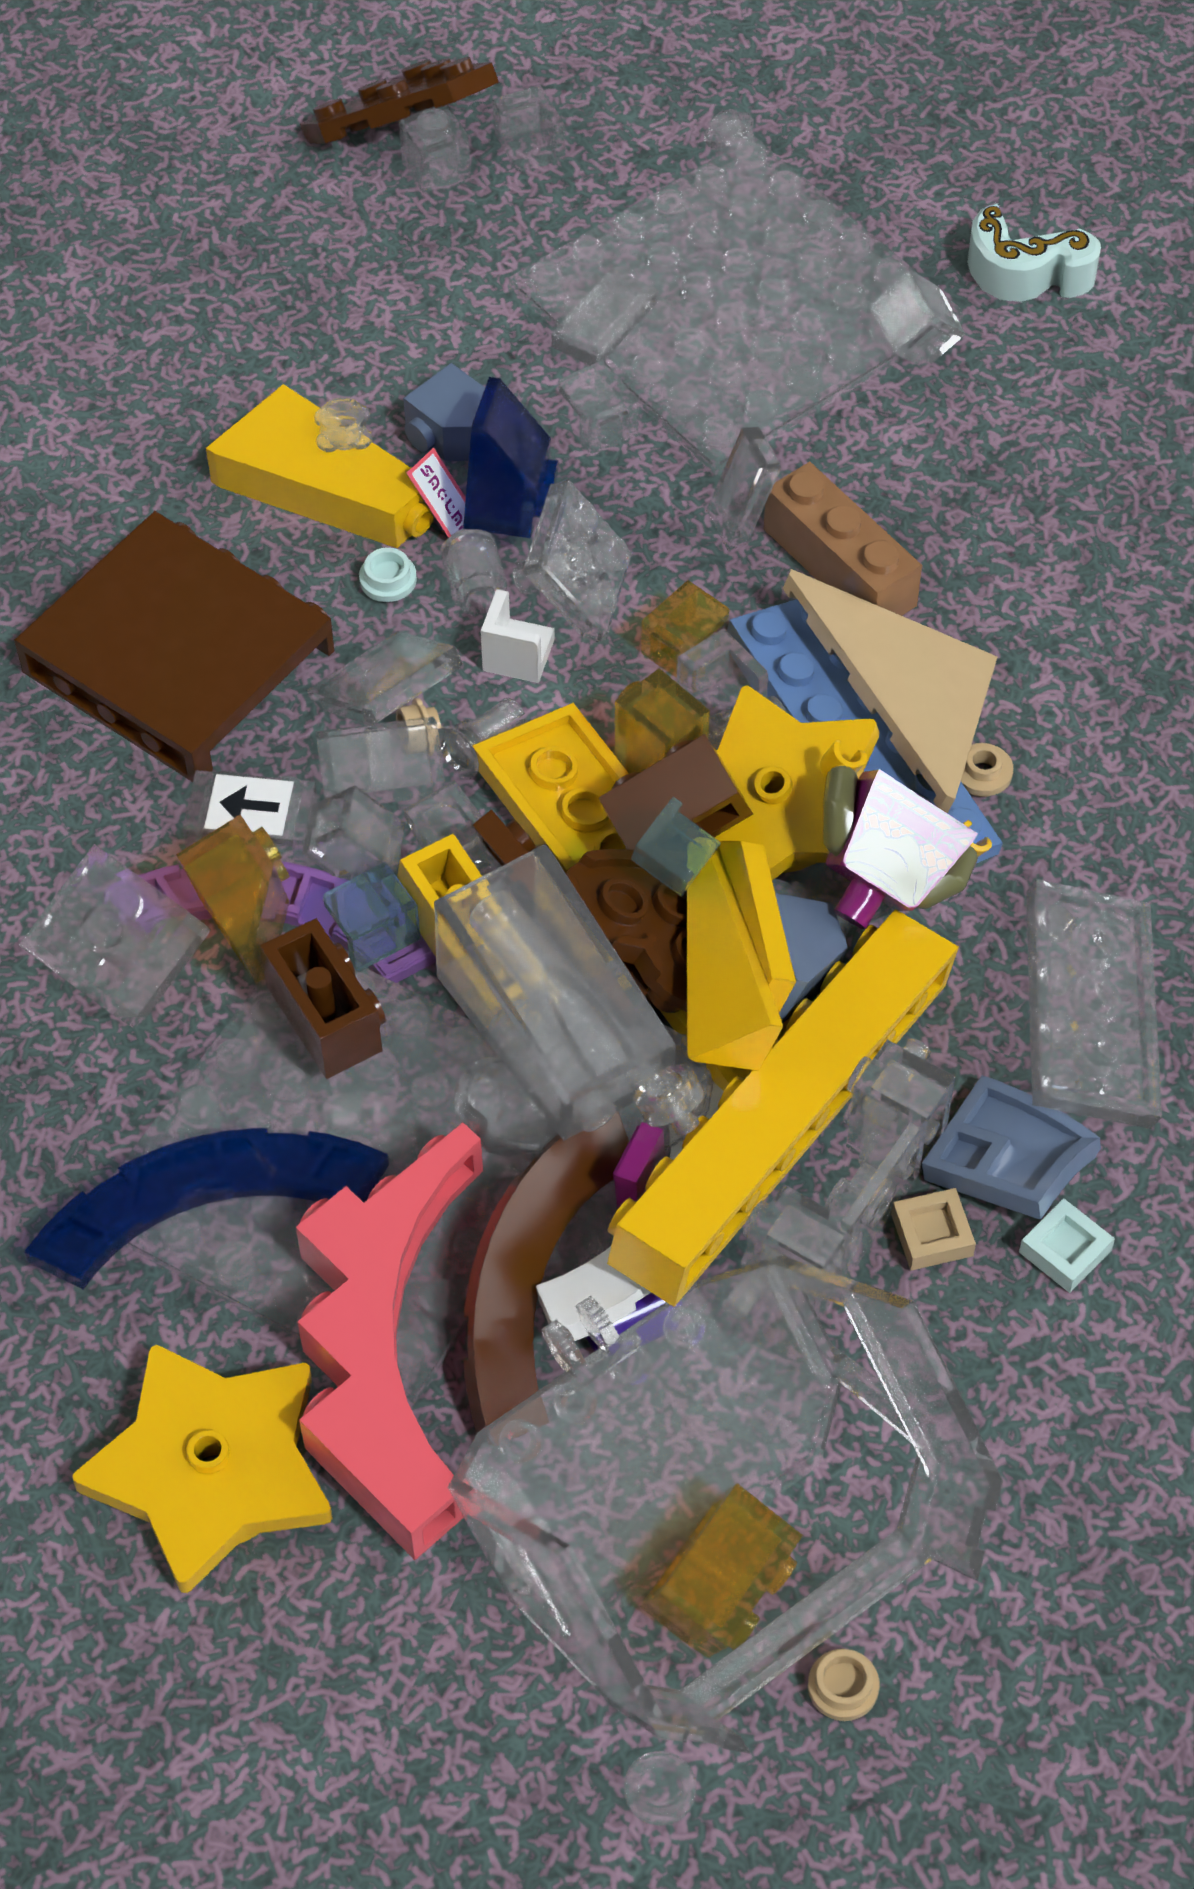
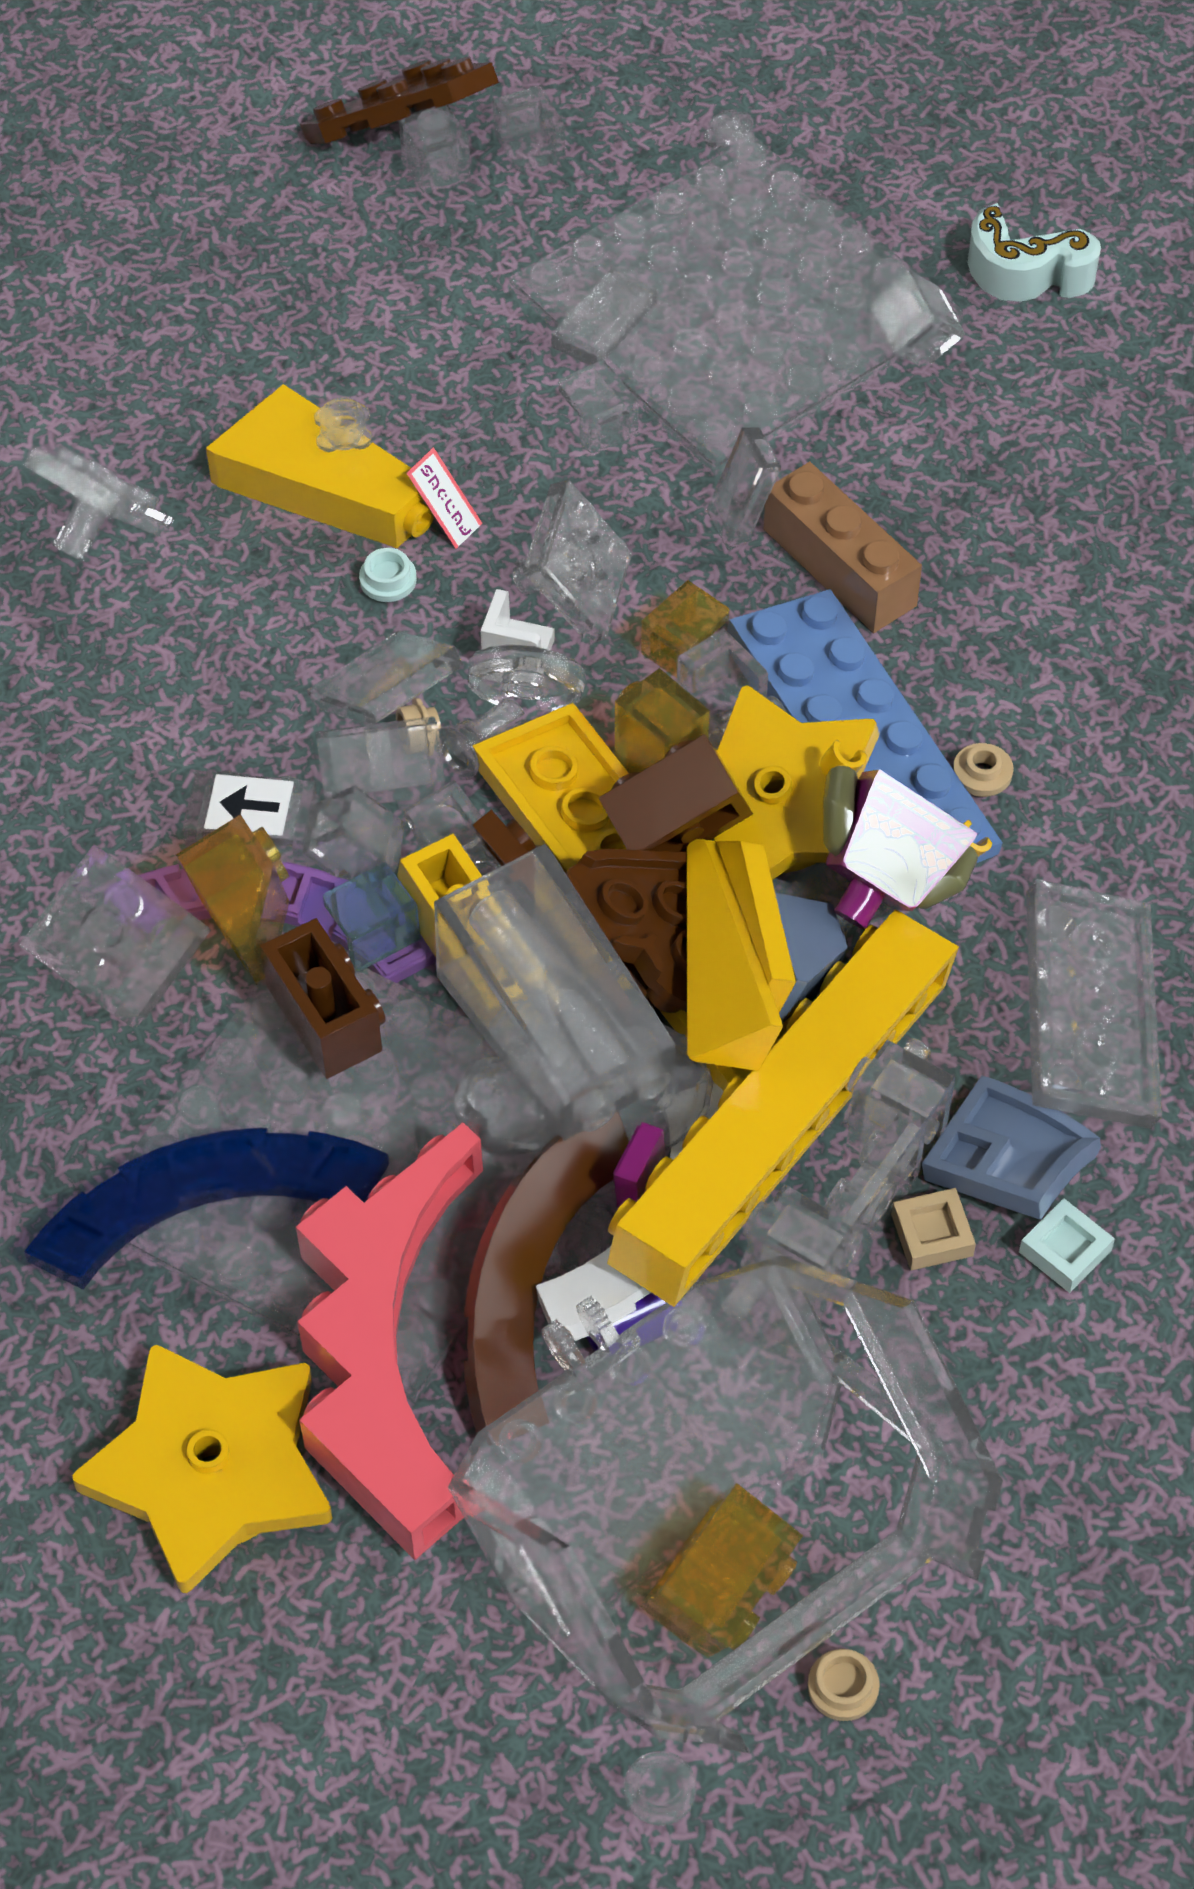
(97, 496): none -> clear plate
(171, 642): reddish brown panel -> none
(443, 413): sand blue slope -> none
(472, 569): clear brick -> none
(506, 465): clear blue slope -> none
(526, 674): none -> clear tile
(671, 1099): clear tile -> none
(674, 848): clear light blue panel -> none
(910, 674): tan tile -> none

